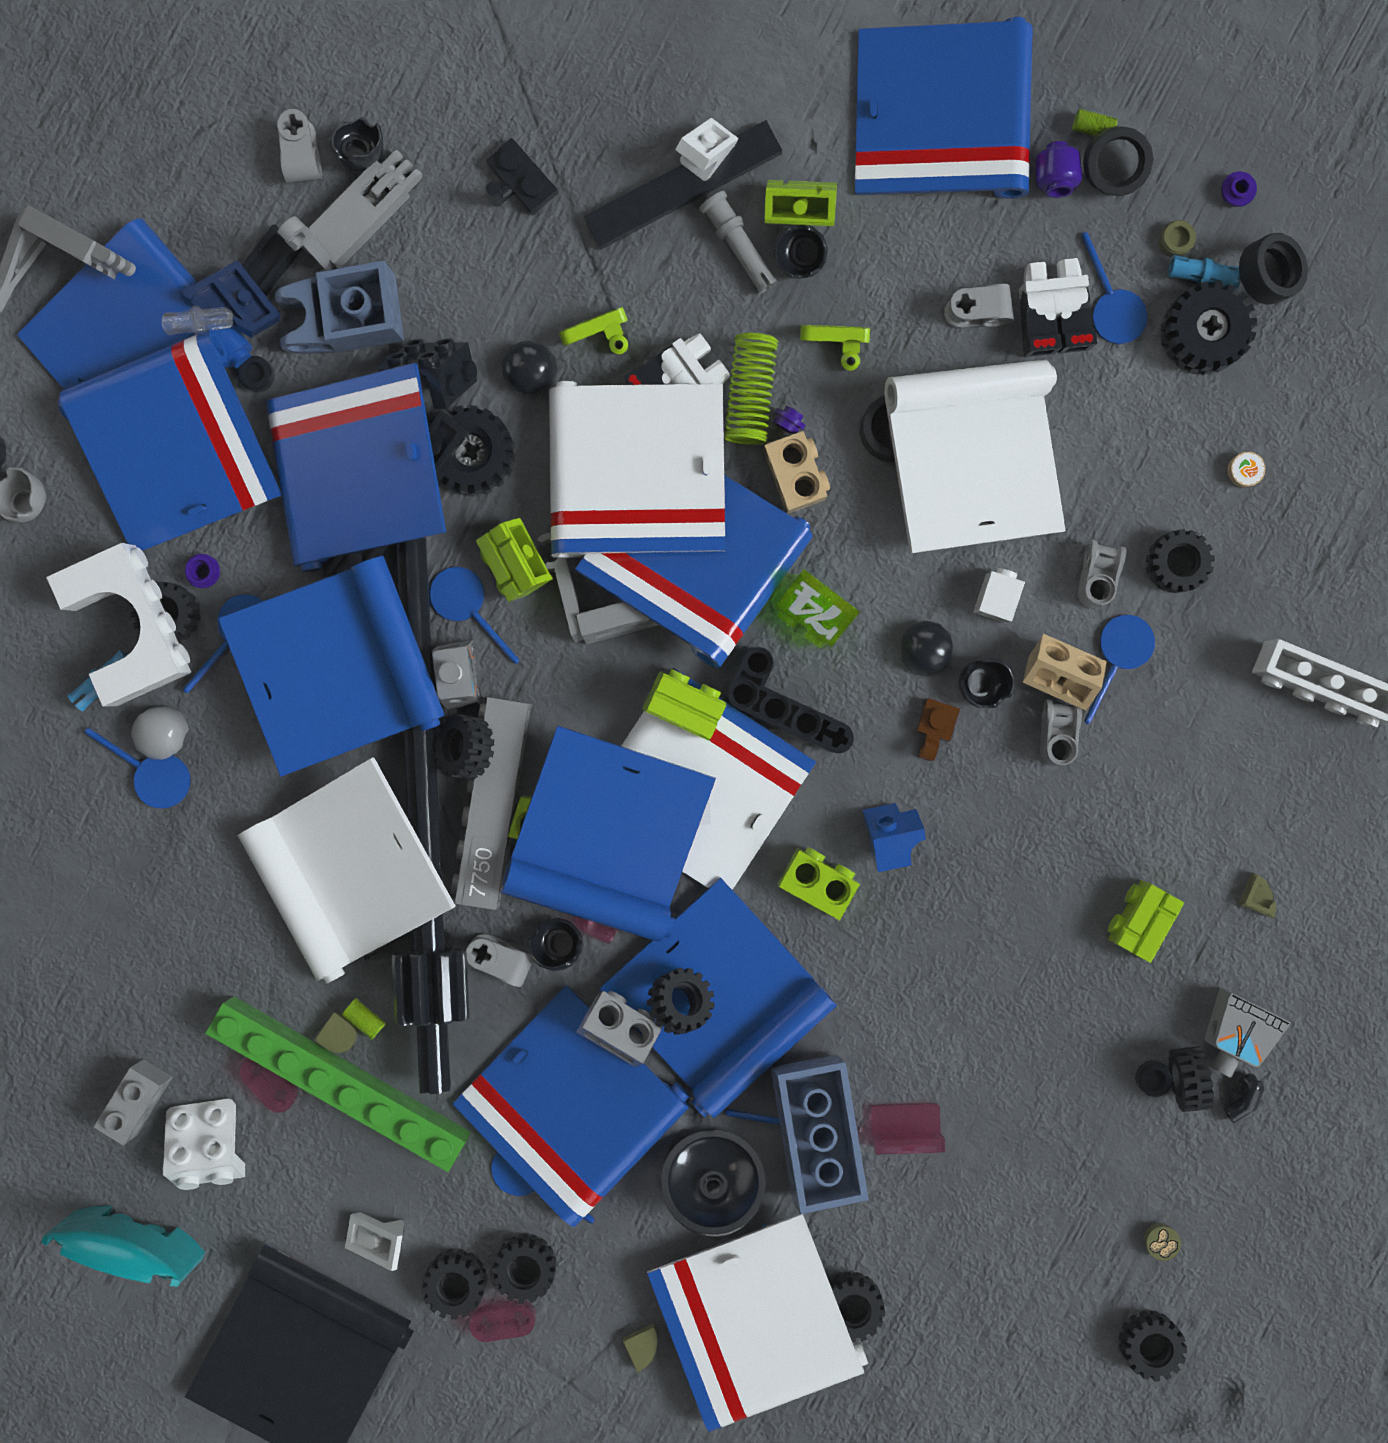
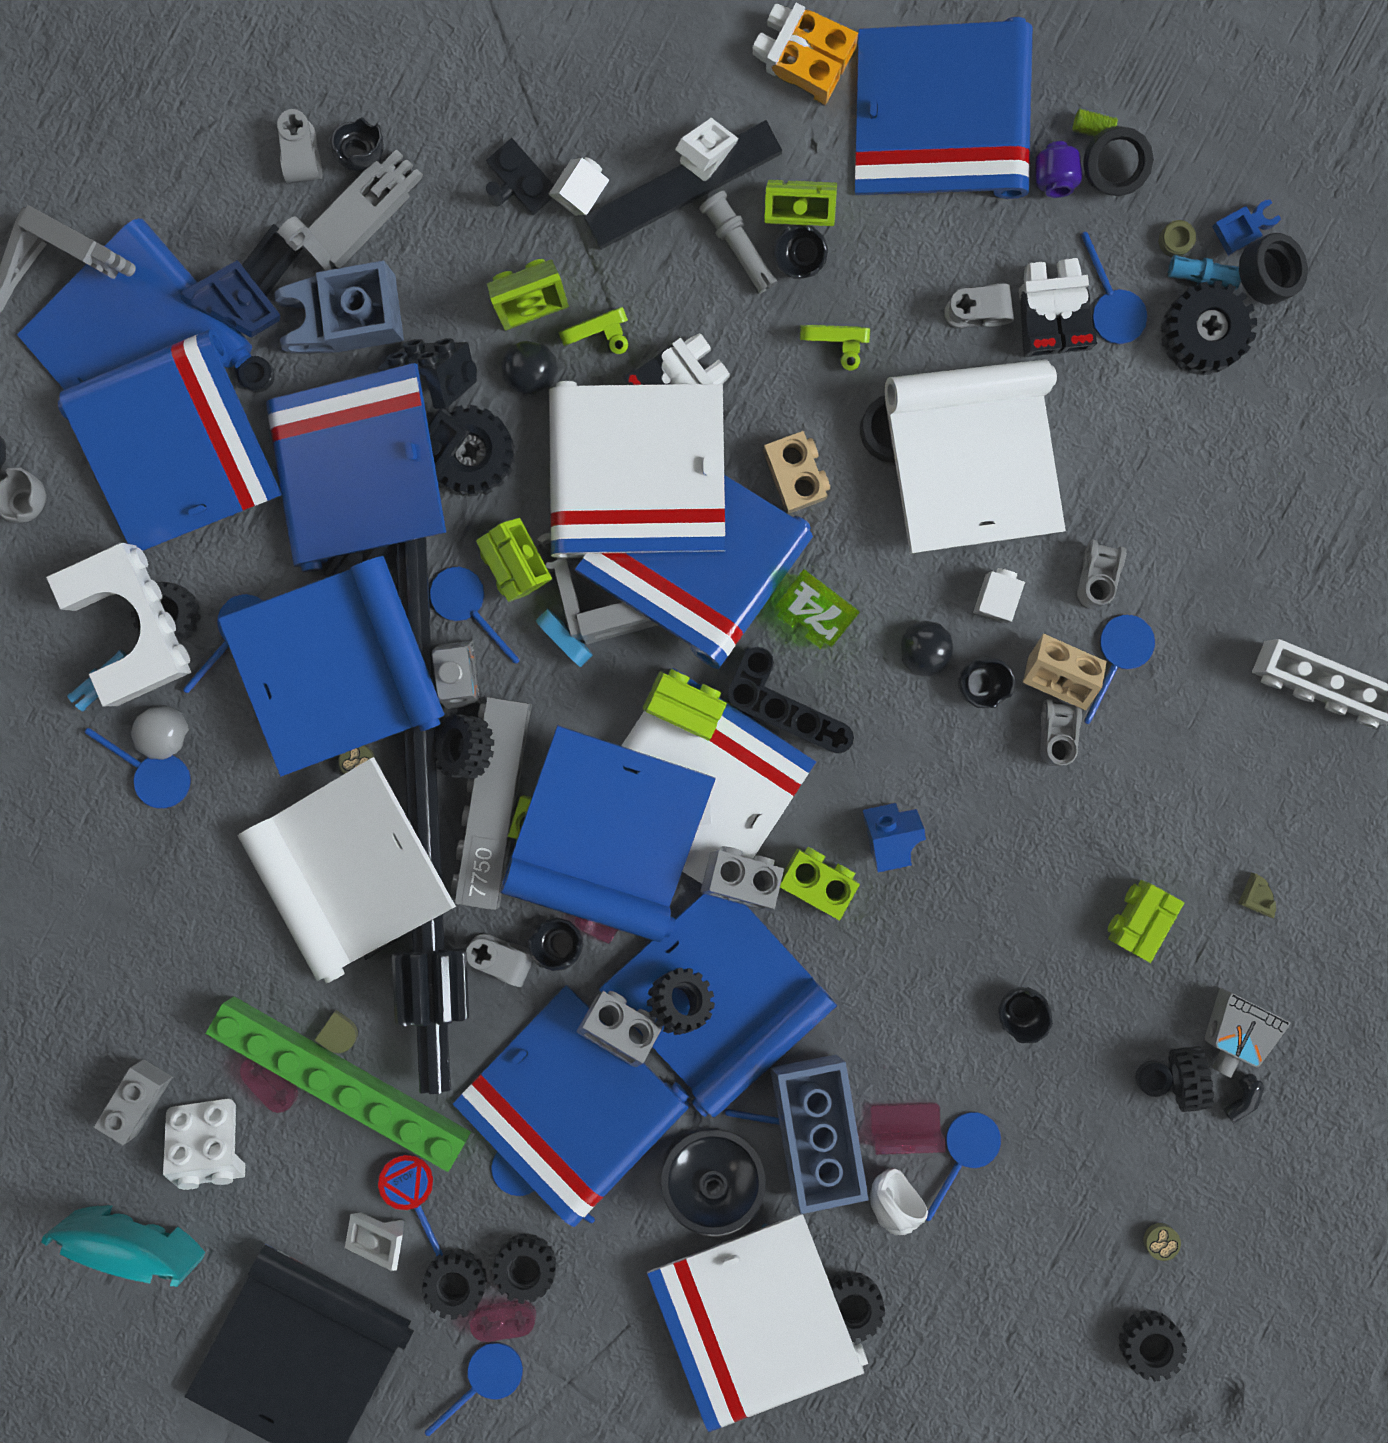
(192, 571): dark purple plate -> none
(197, 320): clear axle -> none
(354, 758): none -> tile
(363, 1018): lime piece -> none
(405, 1185): none -> piece
(492, 1372): none -> blue piece
(527, 293): none -> lime slope
(561, 636): none -> dark azure beam
(579, 185): none -> white brick
(642, 1346): olive tile -> none
(741, 886): none -> light grey brick
(755, 436): lime piece -> none
(789, 420): dark purple plate -> none
(807, 51): none -> light orange hips
(897, 1203): none -> white hair
(937, 723): reddish brown plate -> none
(972, 1142): none -> blue piece
(1025, 1015): none -> black hair
(1200, 555): black tyre -> none
(1232, 196): dark purple plate -> none
(1243, 227): none -> blue plate
(1246, 469): tile -> none

